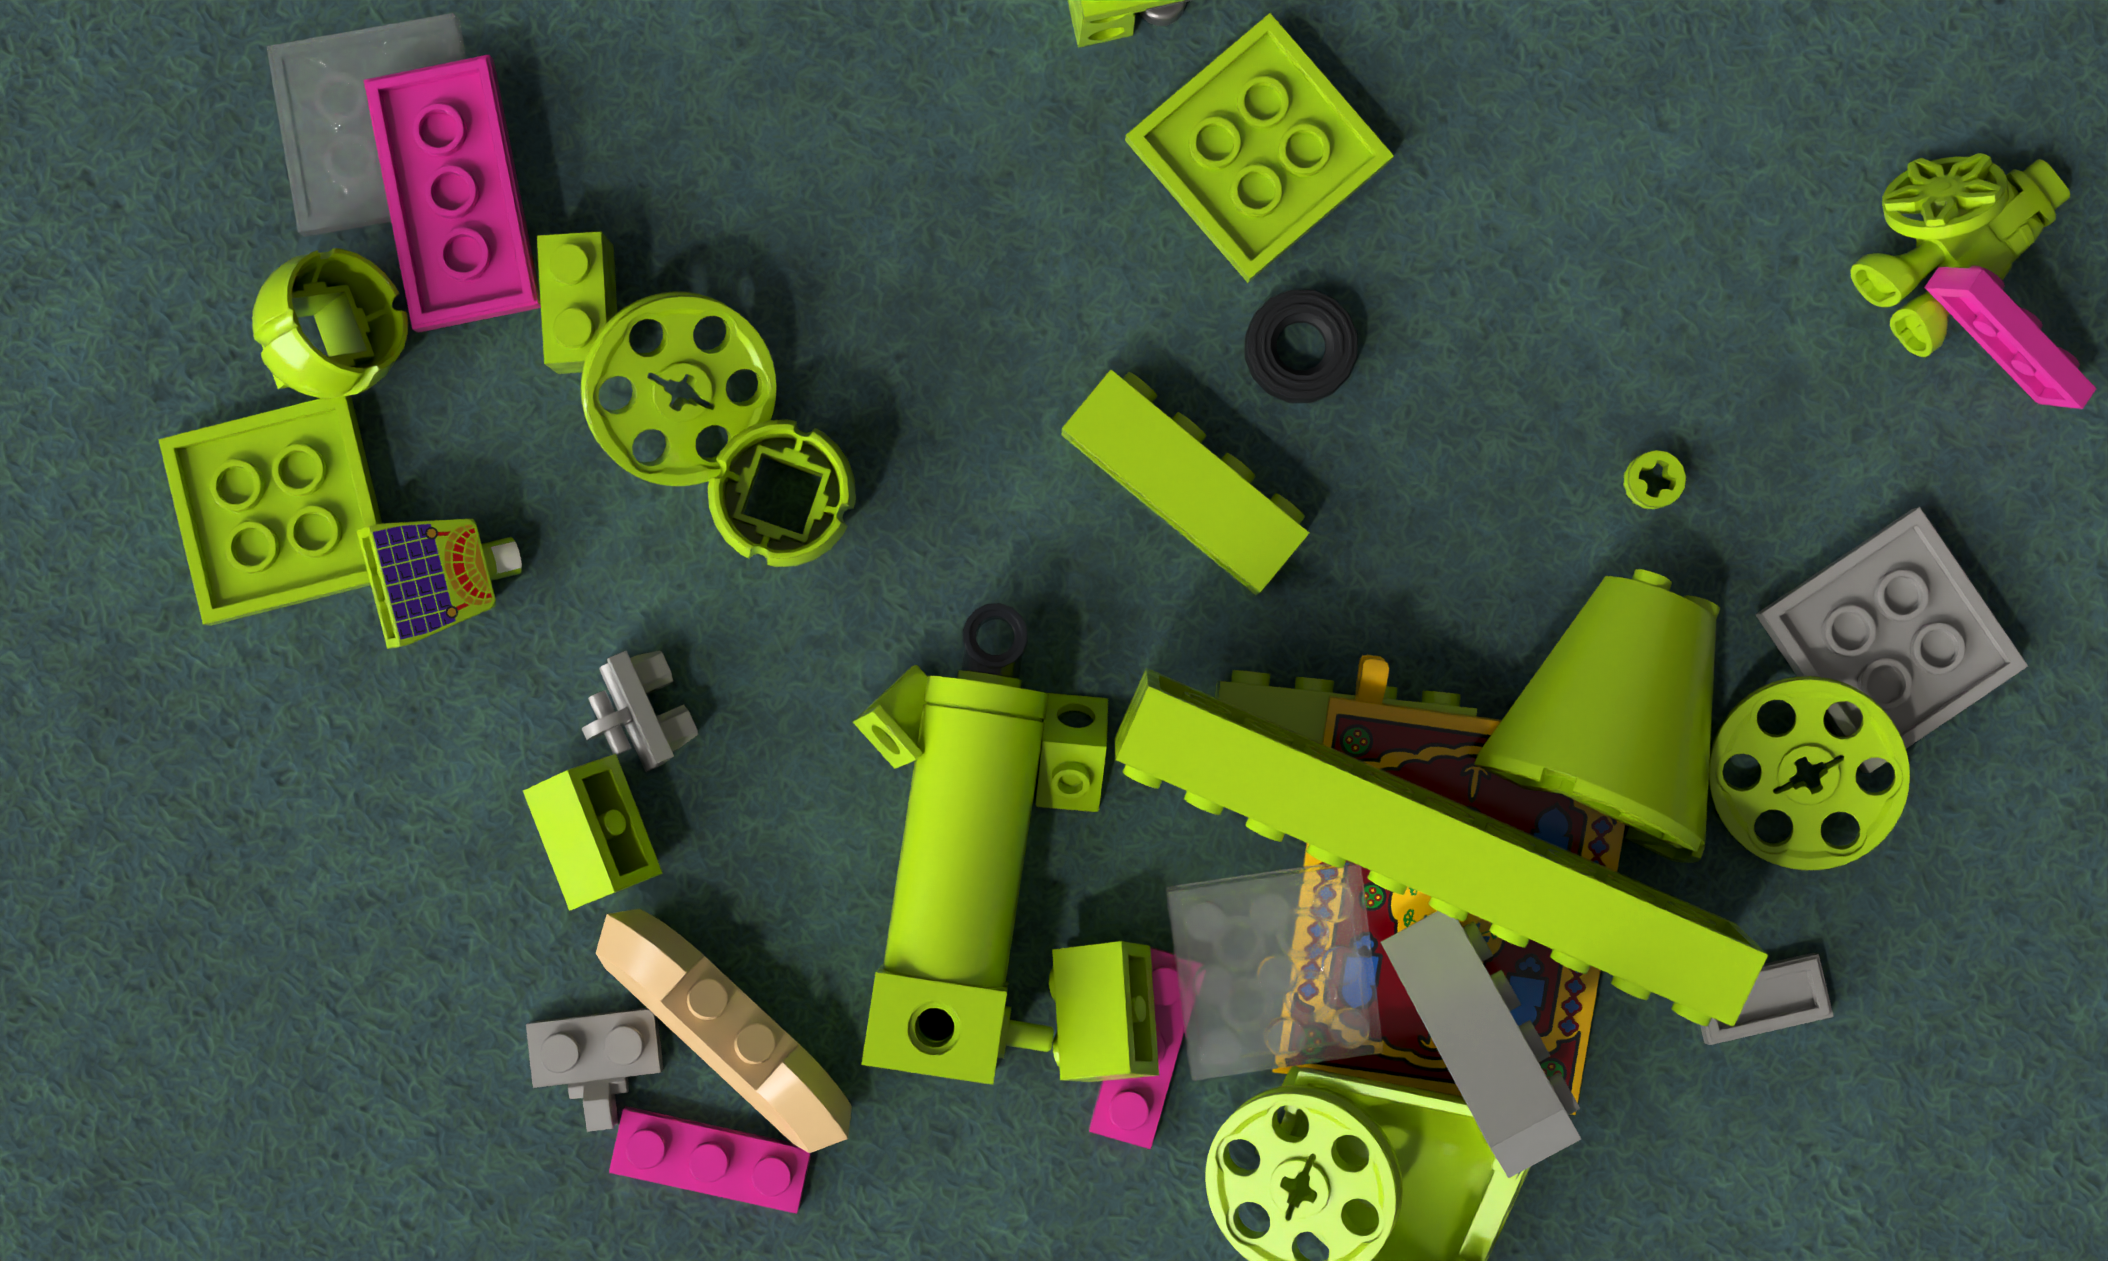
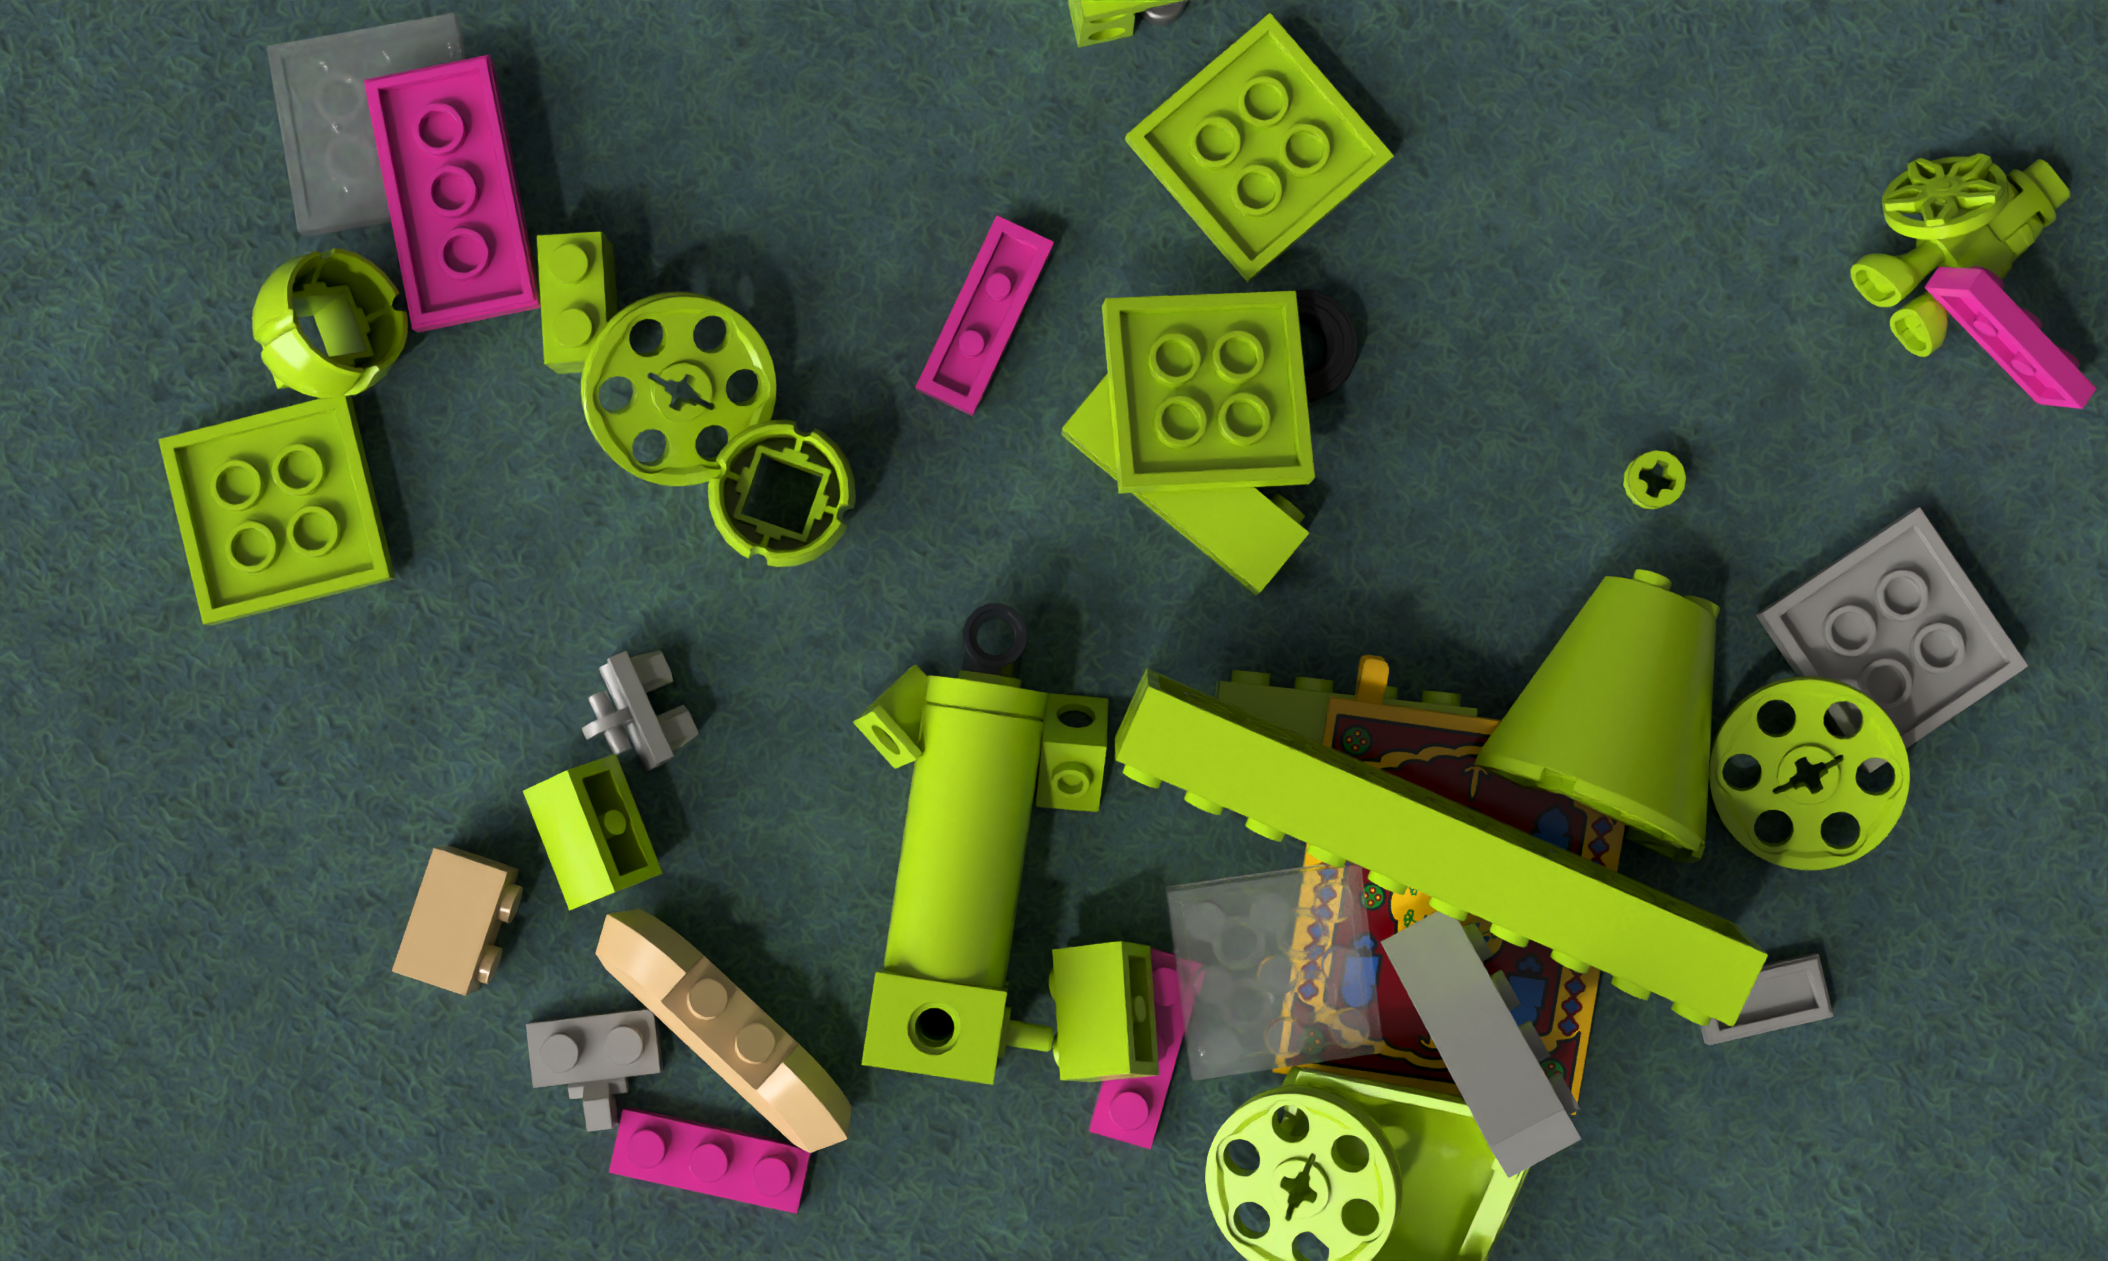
(432, 574): torso -> none
(458, 921): none -> tan brick
(985, 316): none -> dark pink plate
(1207, 391): none -> lime plate

